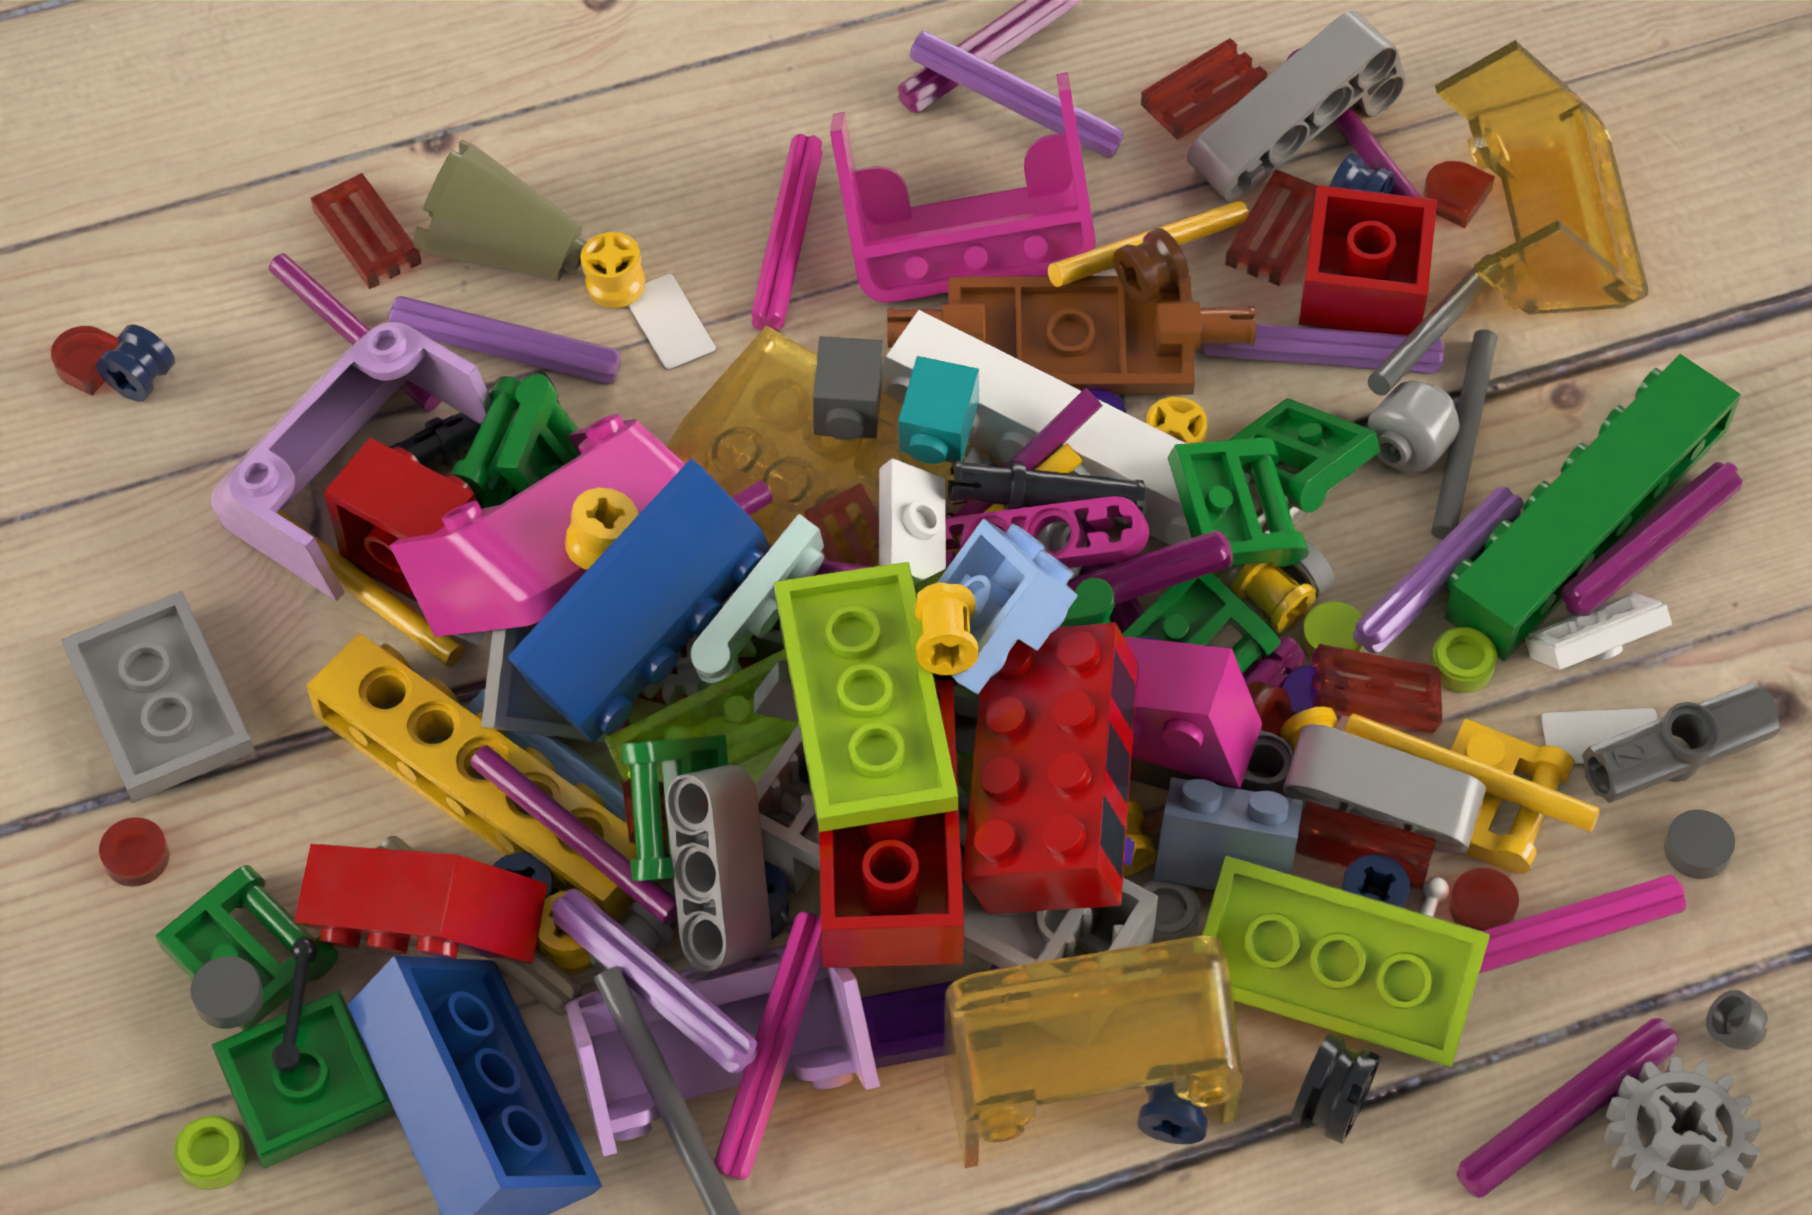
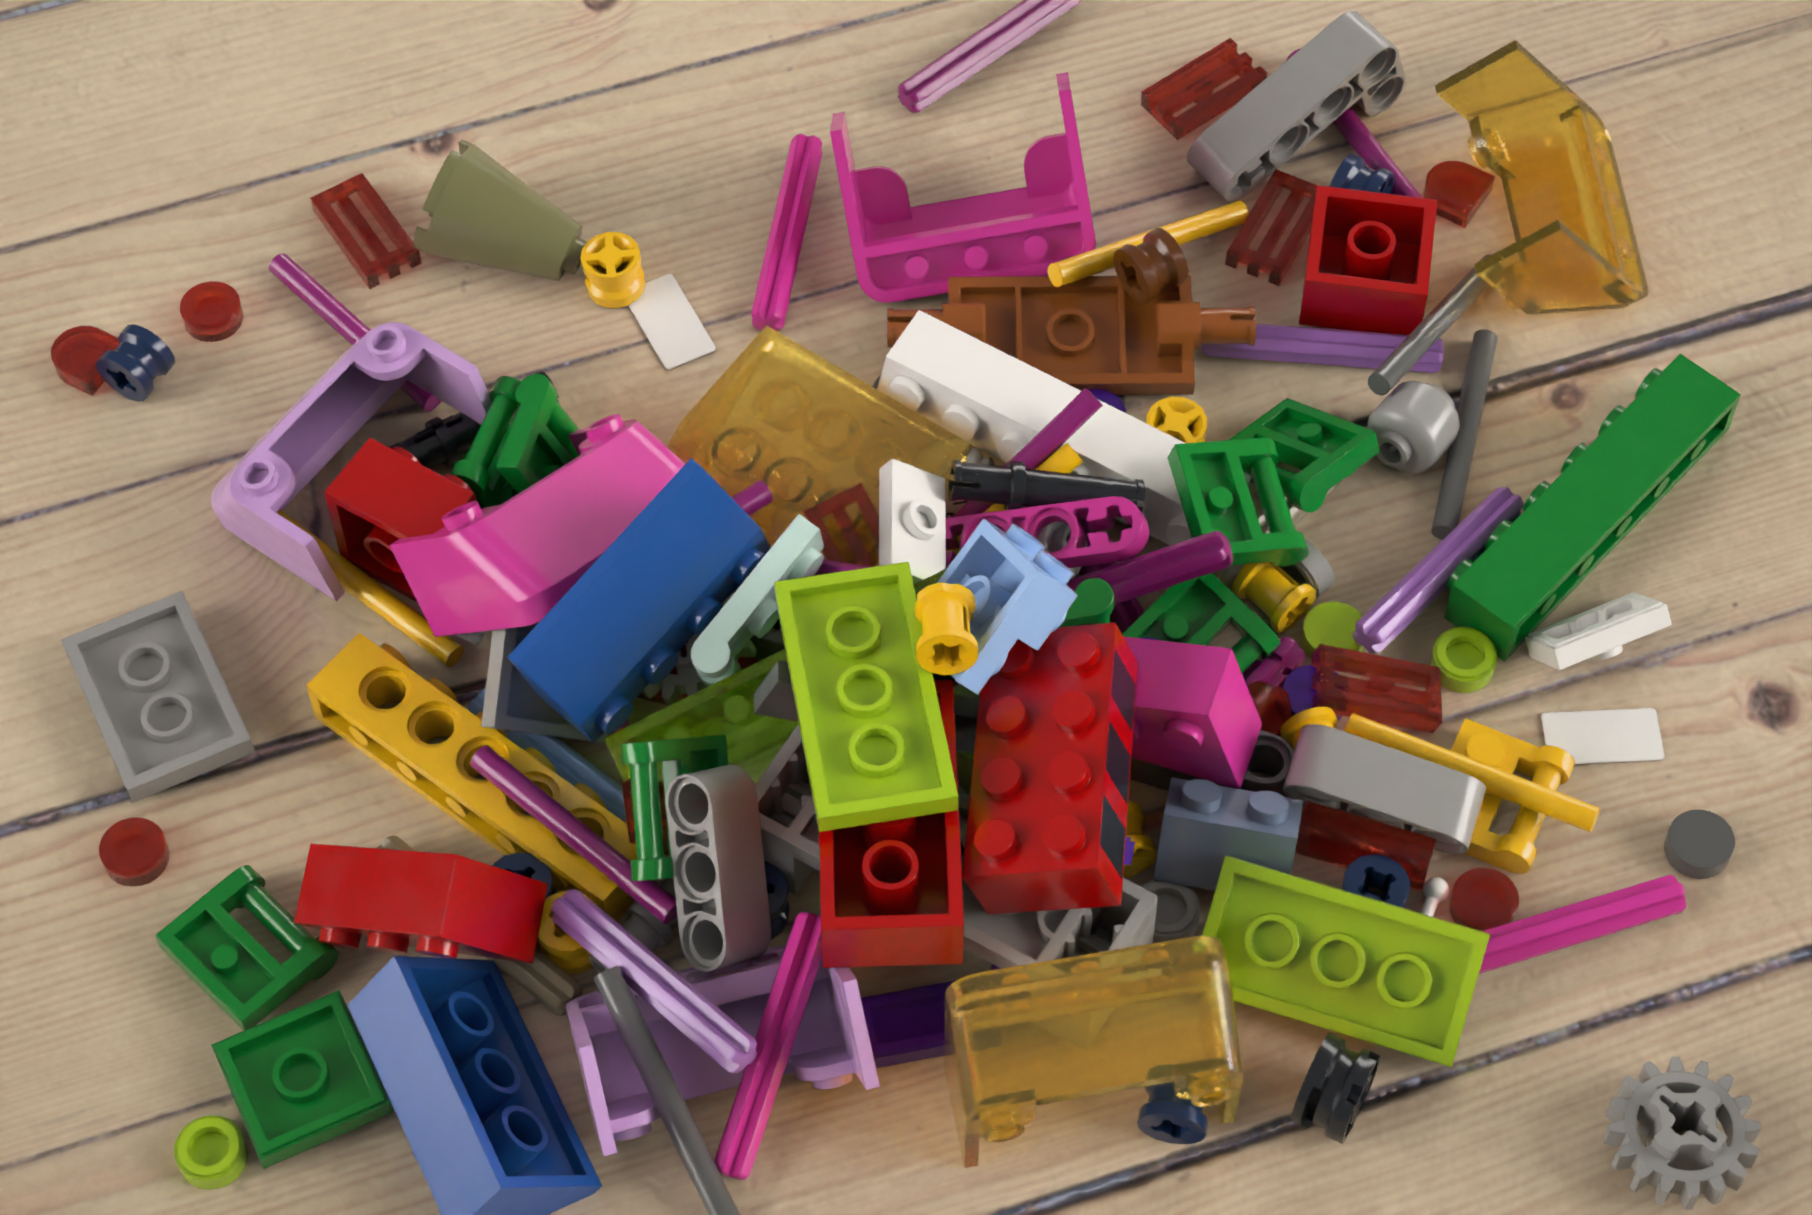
(211, 311): none -> clear red tile
(227, 992): dark grey tile -> none
(286, 1055): black hinge -> none
(508, 340): medium lavender axle -> none
(590, 514): yellow wheel -> none
(848, 387): dark grey brick -> none
(938, 410): teal brick -> none
(1012, 92): medium lavender axle -> none
(1565, 1108): magenta axle -> none
(1651, 539): magenta axle -> none
(1653, 755): dark grey piece -> none
(1737, 1010): dark grey hinge -> none

